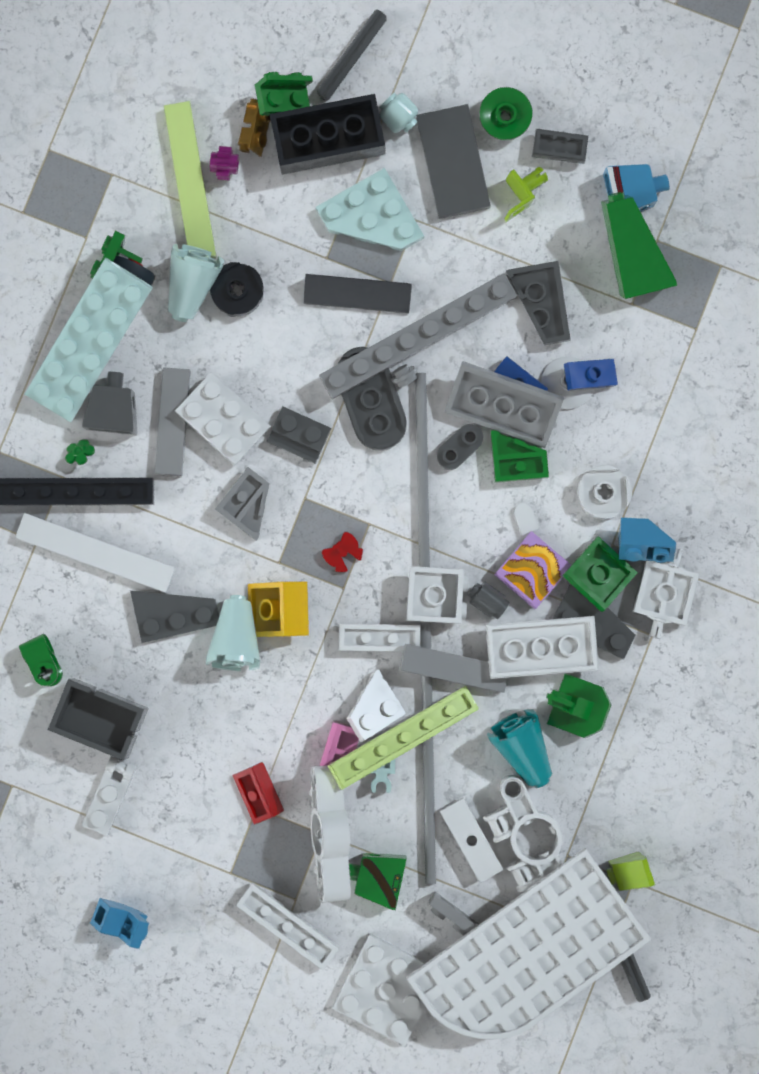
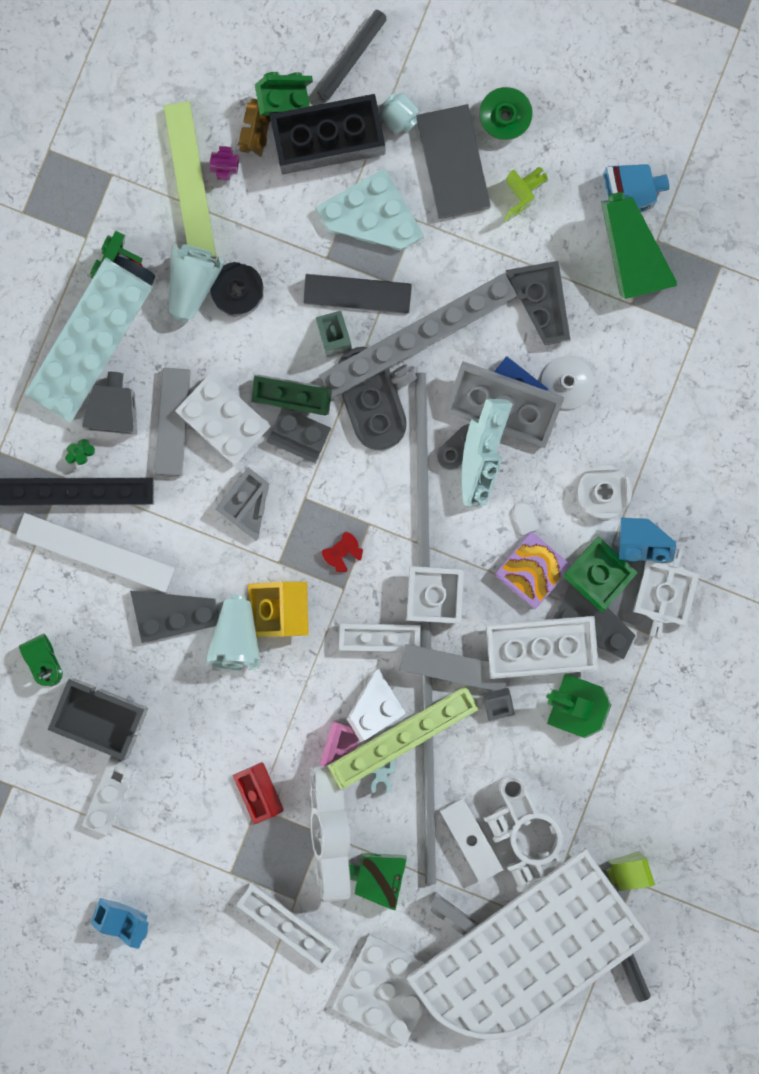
(291, 394): none -> dark green plate
(334, 333): none -> sand green slope
(480, 457): none -> light aqua slope
(488, 600): dark grey brick -> none
(498, 704): none -> dark grey tile
(517, 460): green wing -> none
(523, 747): teal cone -> none
(560, 146): dark grey plate -> none
(590, 374): blue plate -> none

